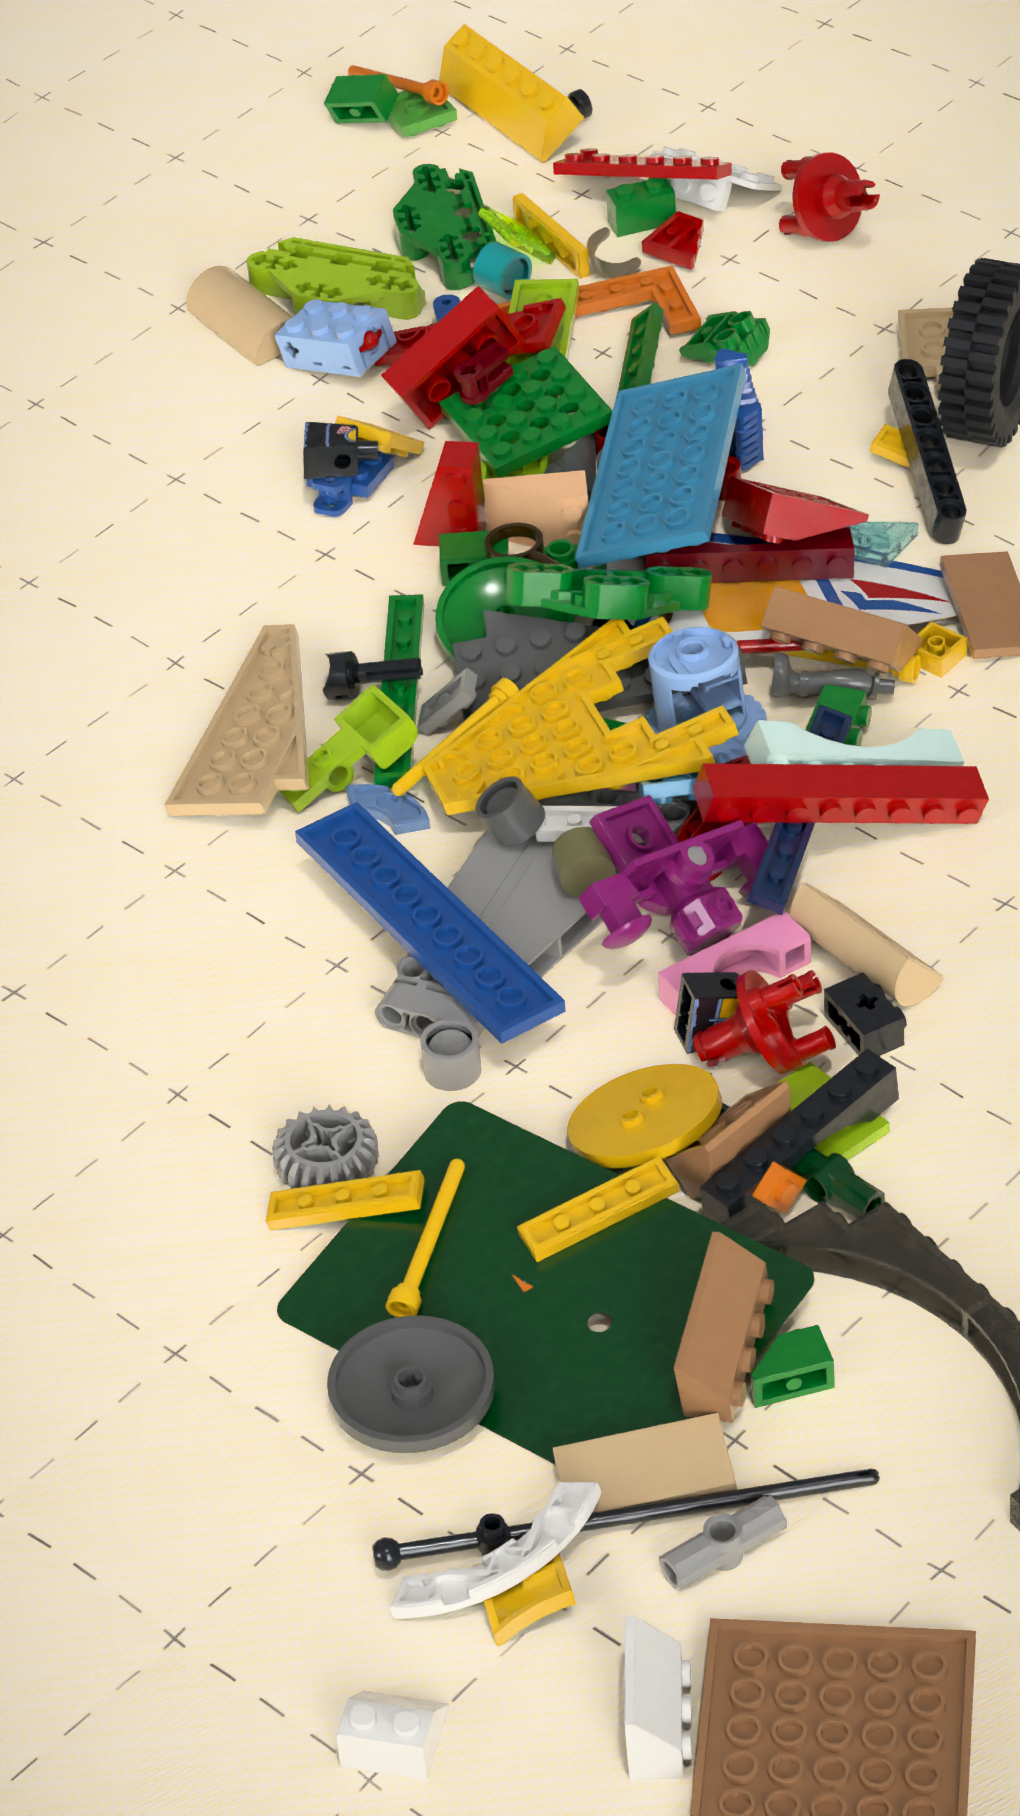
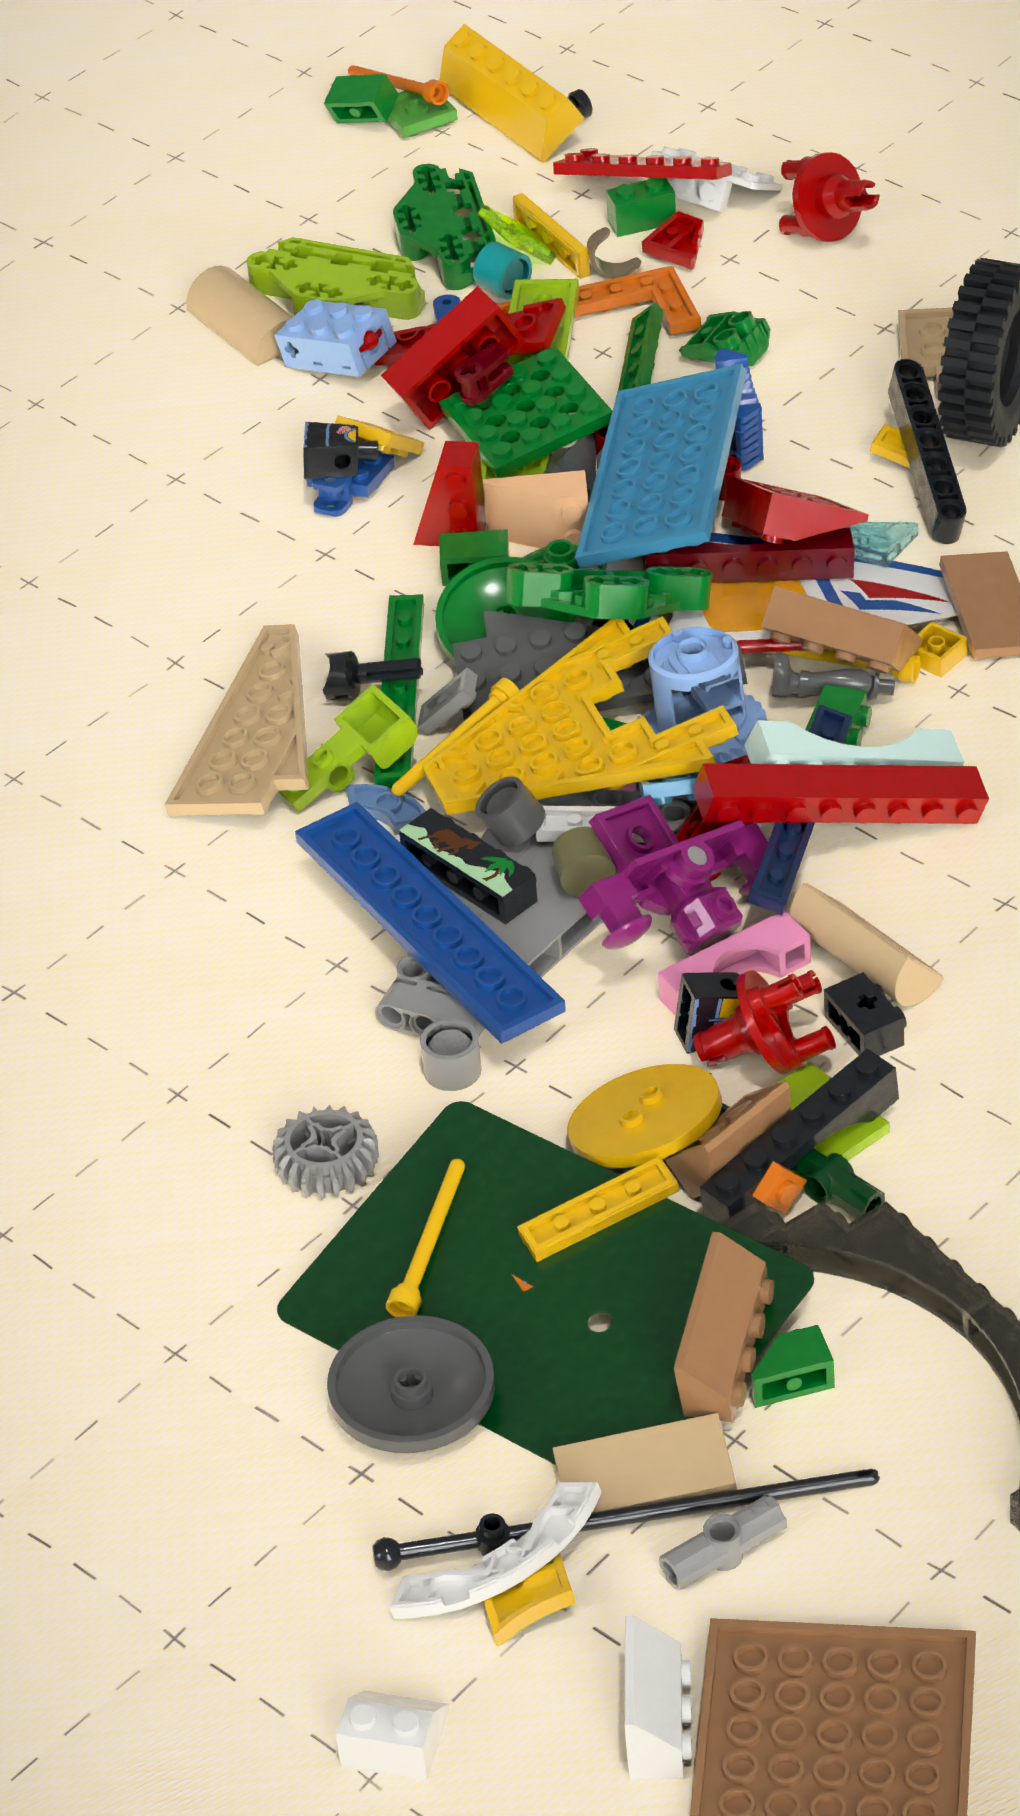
(345, 1200): yellow tile -> none
(470, 866): none -> black brick
(518, 530): dark brown piece -> none

